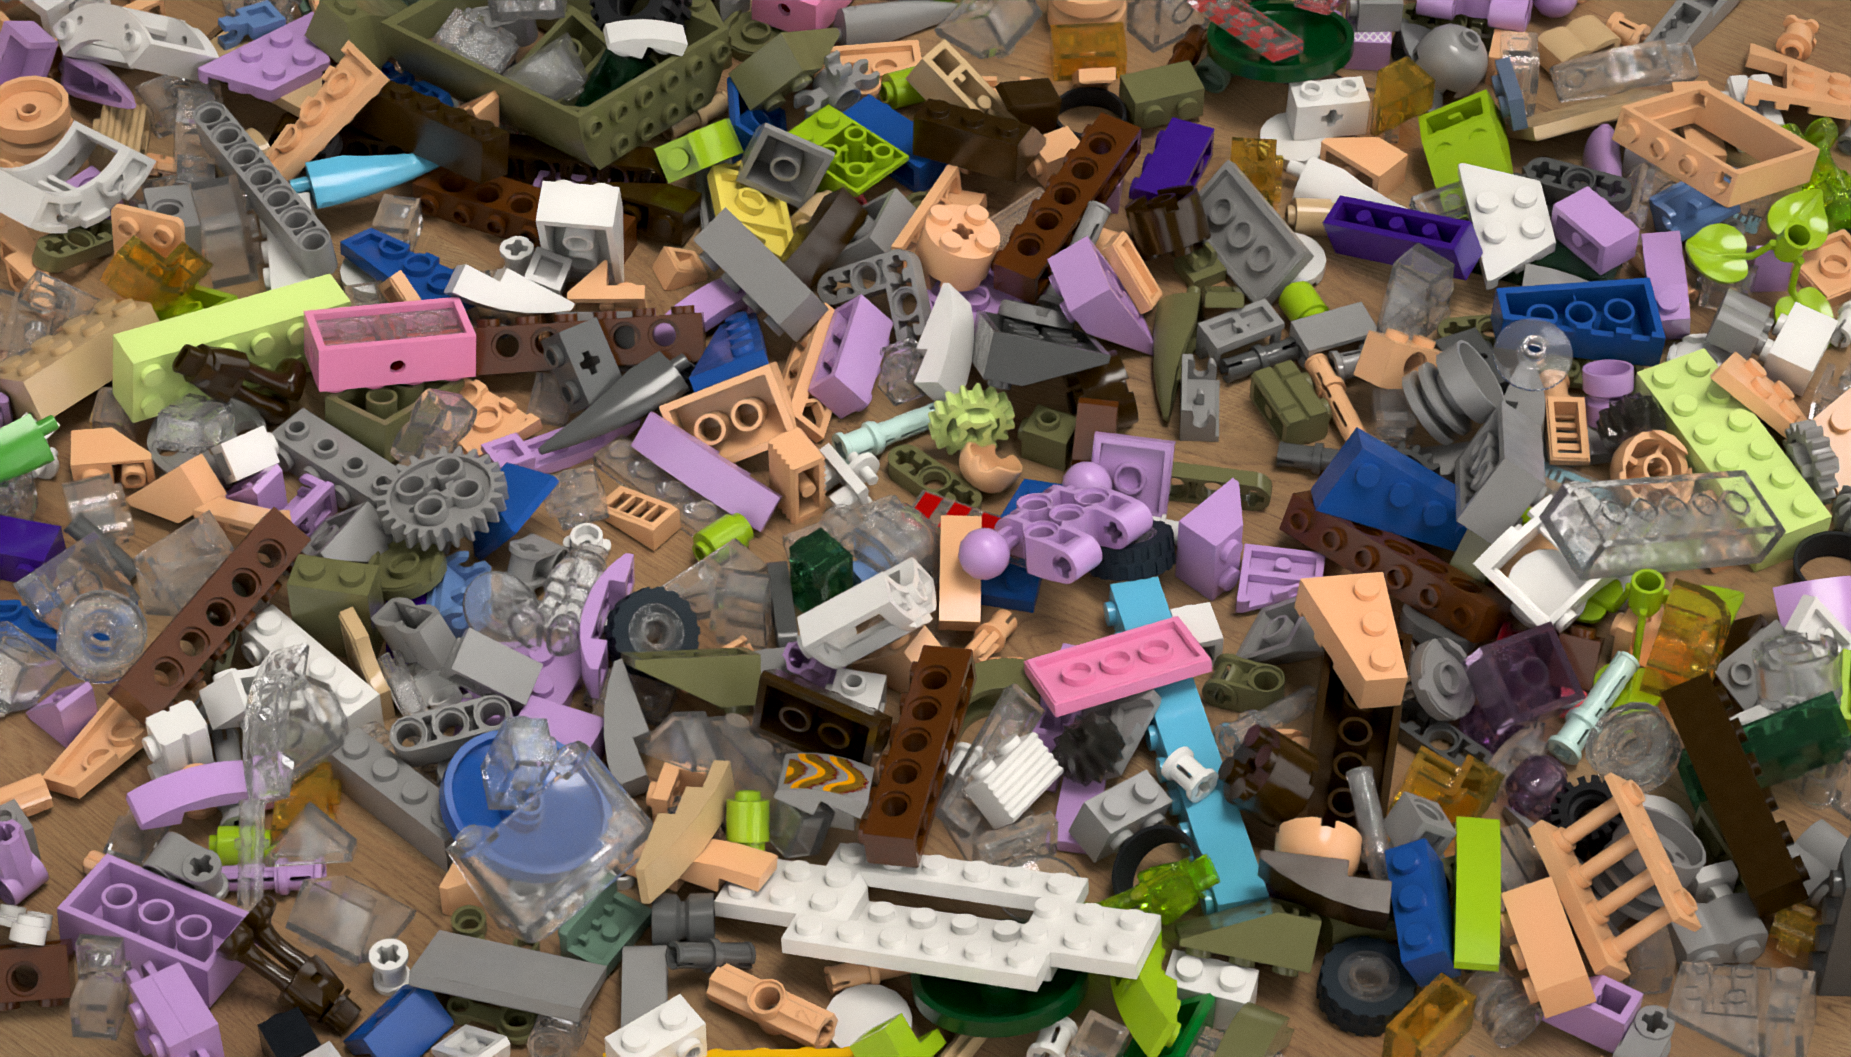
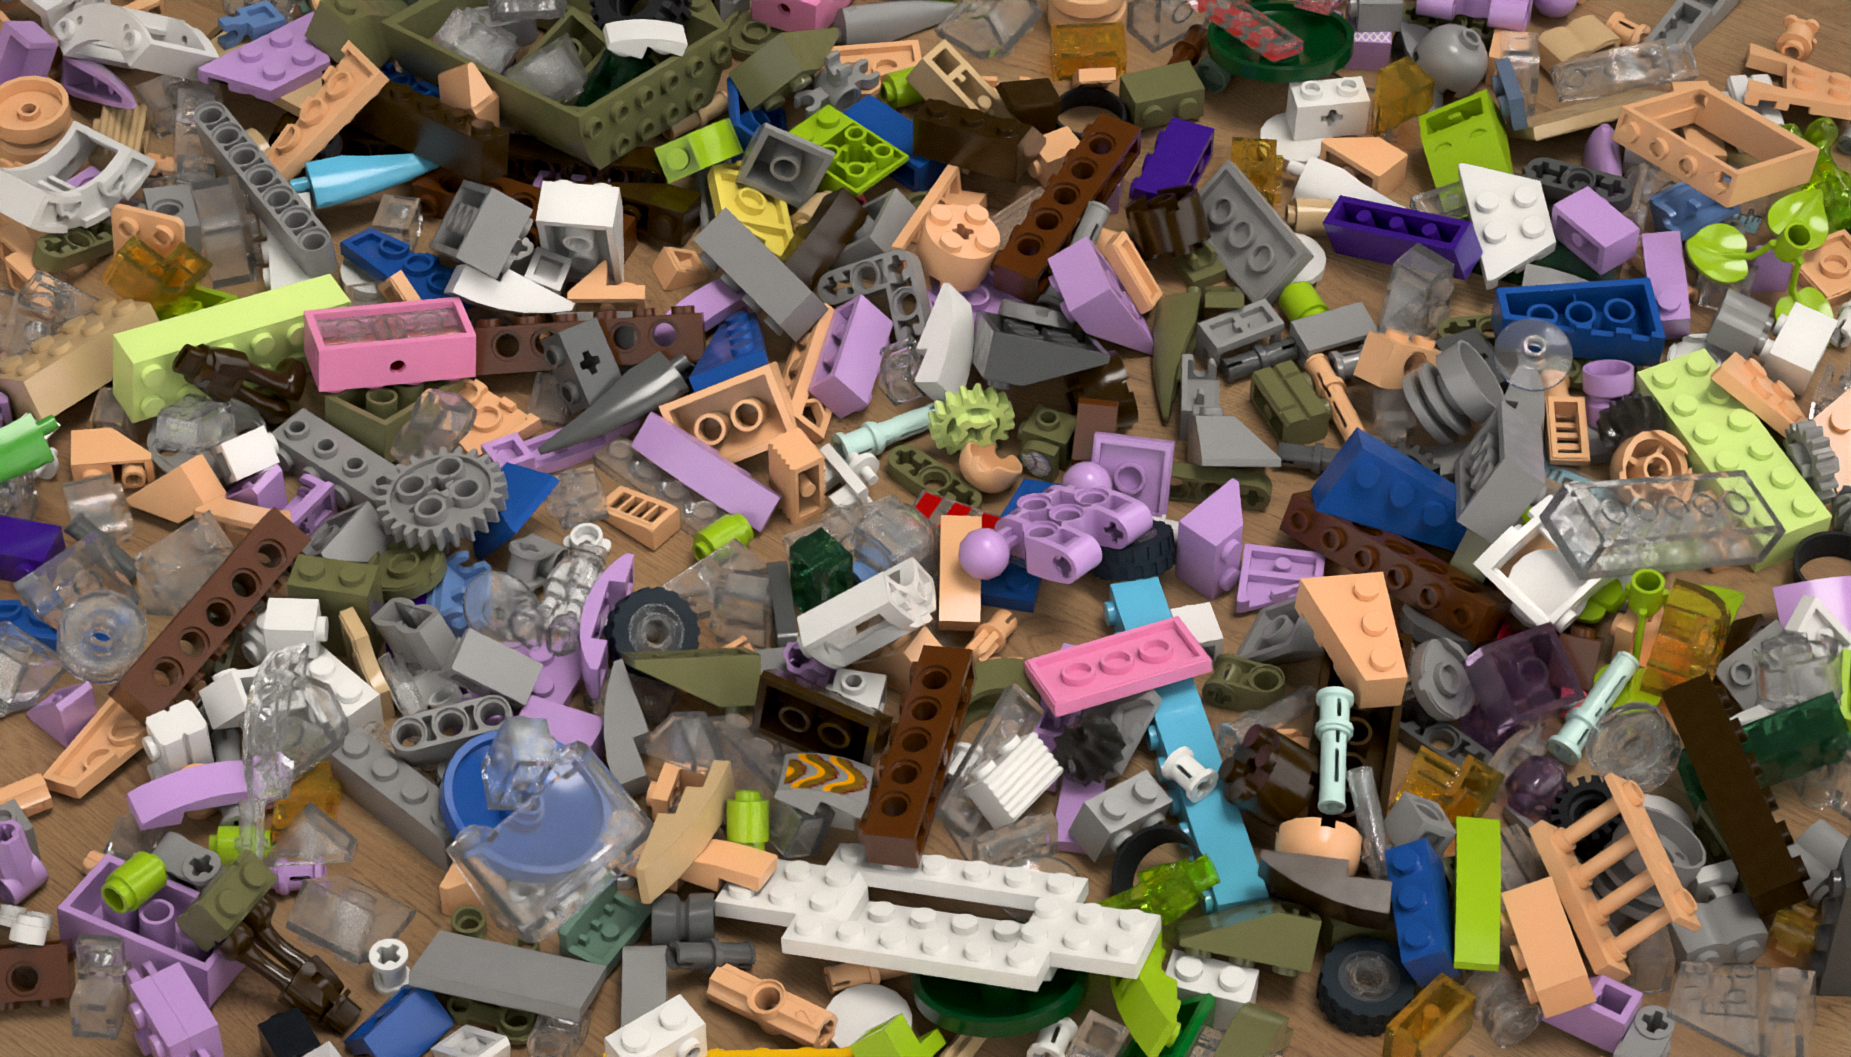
(134, 882): none -> lime brick
(226, 900): none -> olive brick
(294, 622): none -> white brick
(463, 87): none -> light nougat slope
(482, 228): none -> light grey brick
(1040, 460): none -> olive tile
(1225, 441): none -> light grey slope
(1334, 733): none -> light aqua pin

